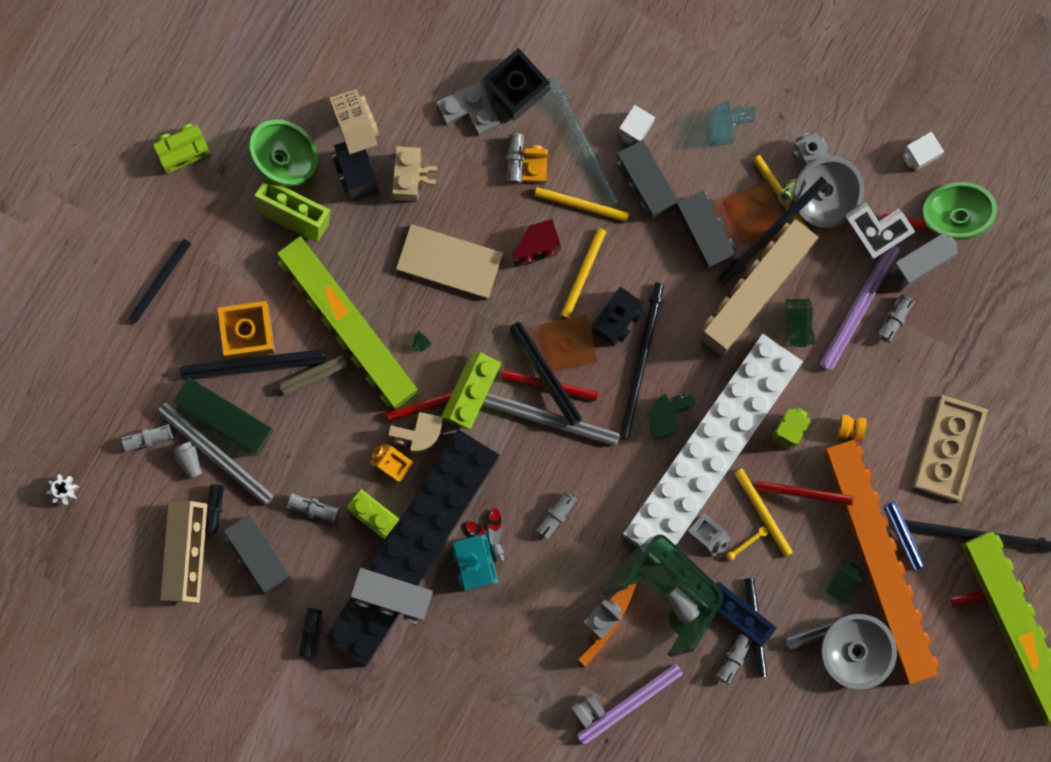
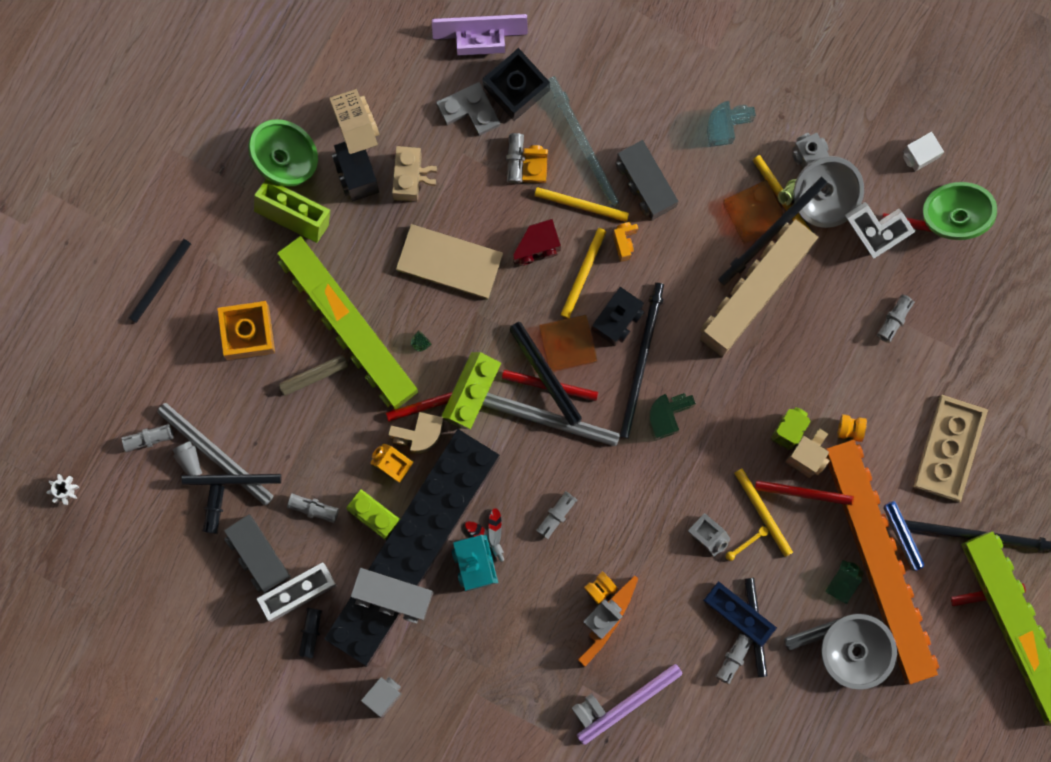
(181, 148): lime brick -> none
(183, 551): tan brick -> none
(223, 416): clear green brick -> none
(231, 479): none -> black bar
(253, 364): black axle -> none
(296, 592): none -> white brick
(382, 696): none -> light grey brick
(481, 33): none -> lavender bracket
(604, 584): none -> light orange wheel
(624, 245): none -> light orange bracket
(635, 126): white brick -> none
(663, 568): clear green windscreen -> none
(682, 605): light grey cone -> none
(706, 230): dark grey brick -> none
(715, 443): white brick -> none
(799, 322): clear green brick -> none
(809, 456): none -> tan brick
(859, 308): lavender axle -> none
(923, 261): light grey brick -> none

